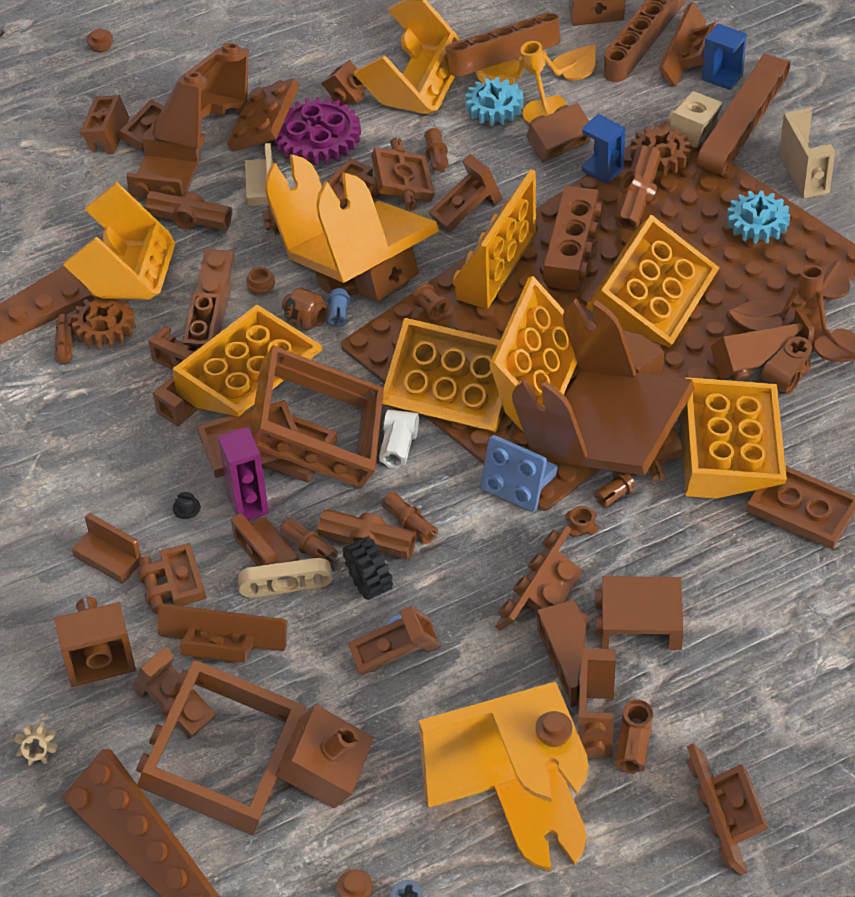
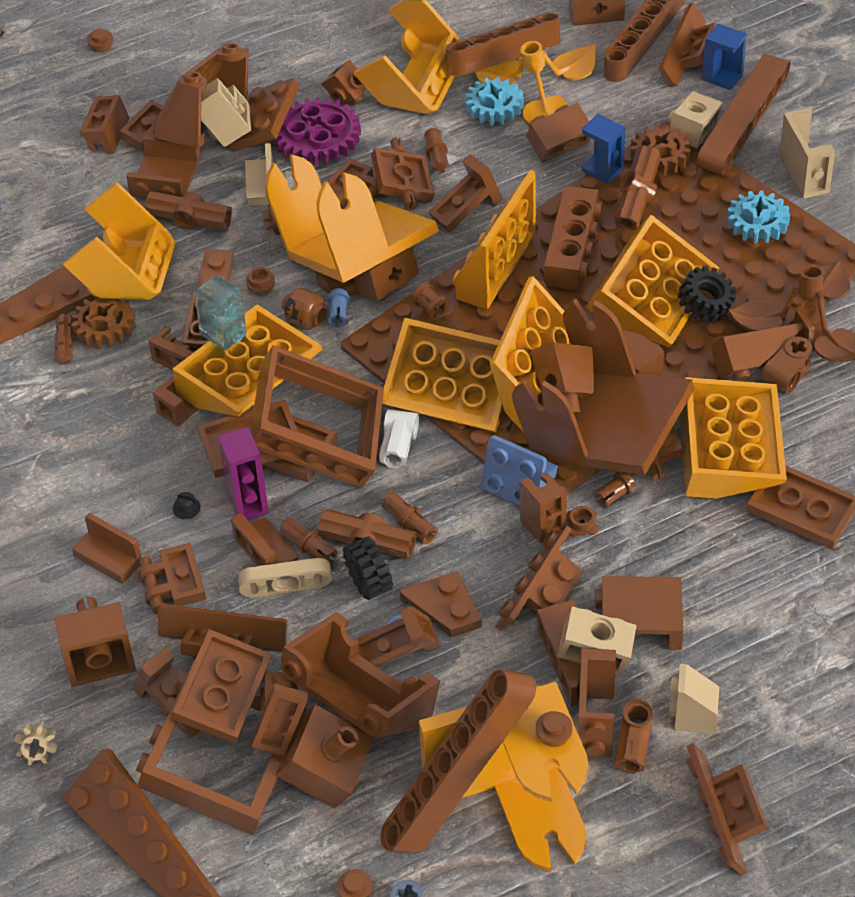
(220, 312): none -> clear light blue brick
(221, 686): none -> dark orange plate
(224, 112): none -> tan brick
(280, 713): none -> dark orange bracket
(332, 671): none -> dark orange windscreen
(445, 603): none -> dark orange wing
(458, 761): none -> dark orange beam
(542, 507): none -> dark orange hinge
(567, 369): none -> dark orange torso
(584, 627): none -> tan brick
(693, 701): none -> tan slope
(701, 305): none -> black tyre

